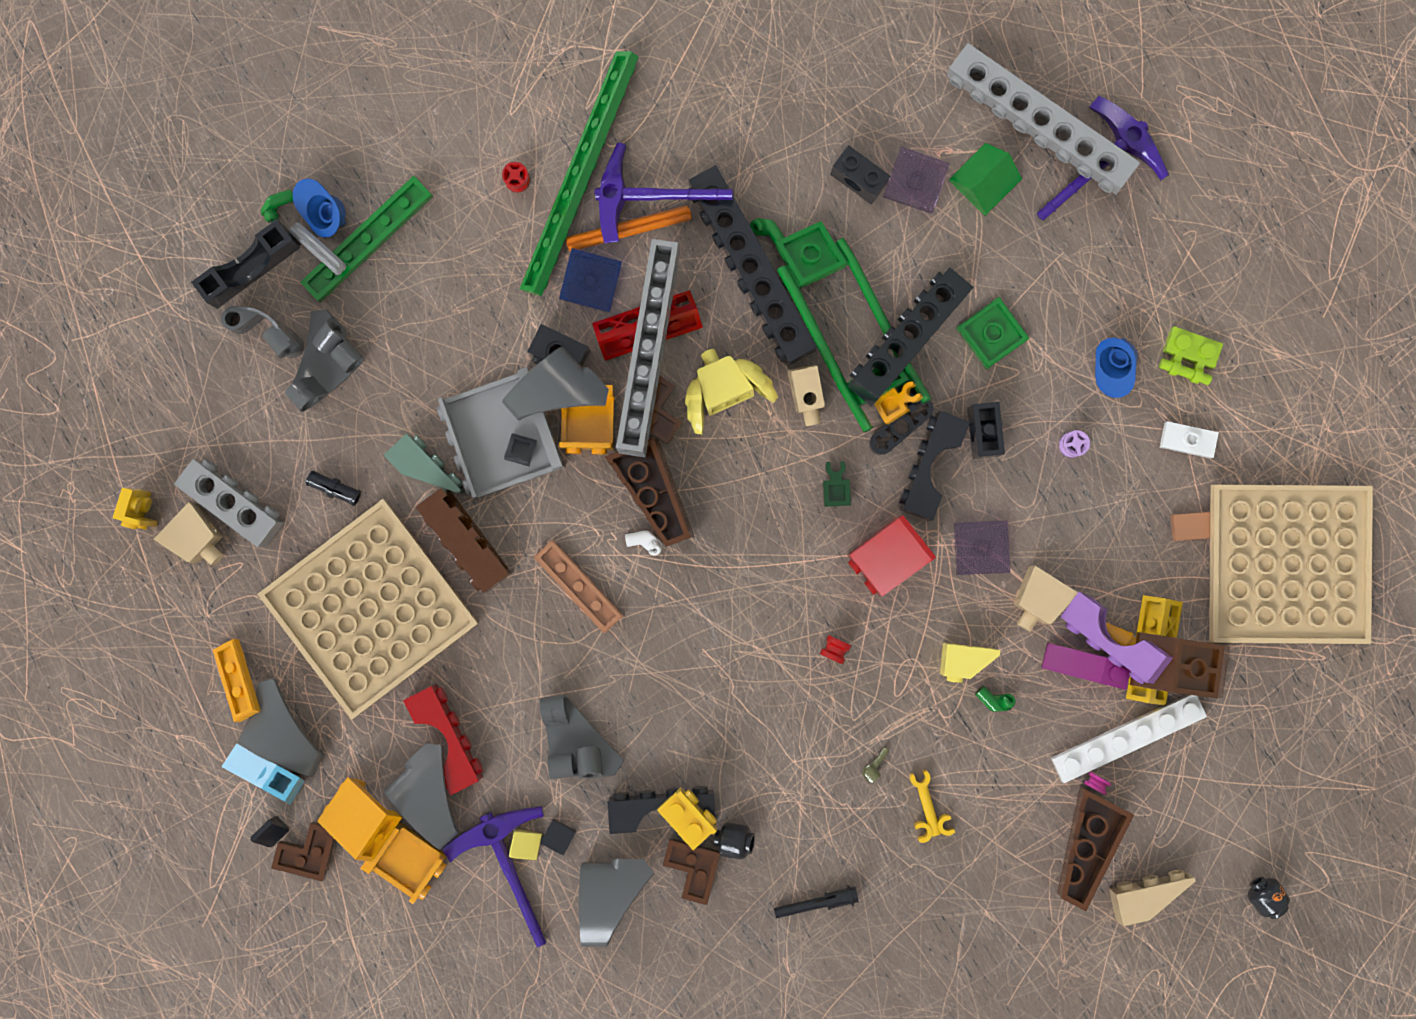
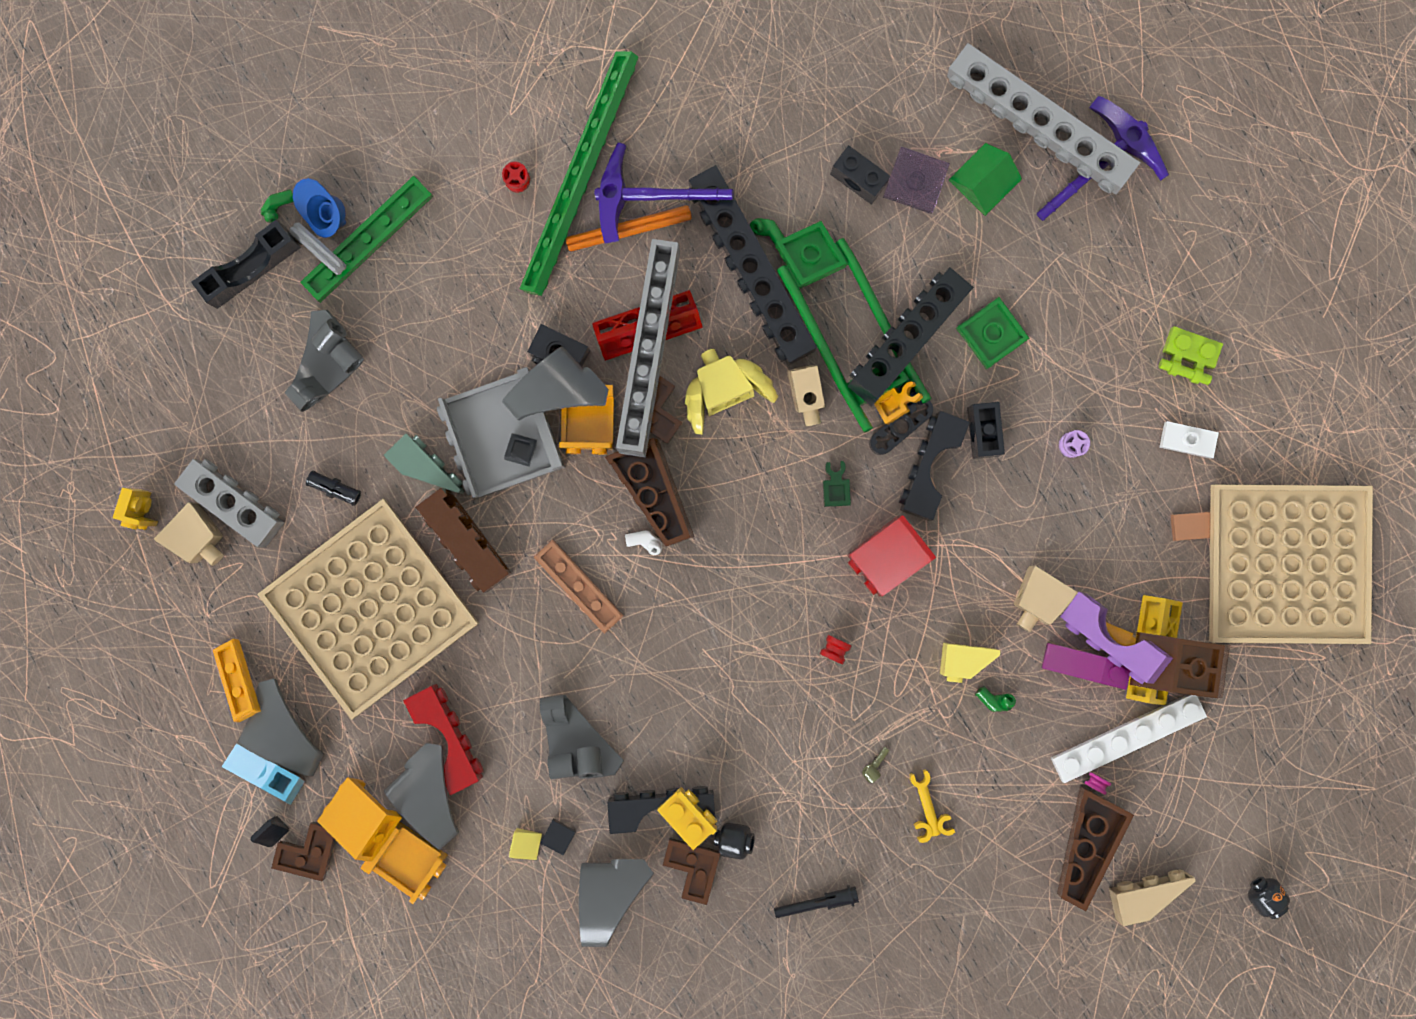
(278, 336): dark grey panel -> none
(491, 832): dark purple piece -> none
(590, 280): clear blue plate -> none
(982, 547): clear purple plate -> none
(1116, 367): blue piece -> none

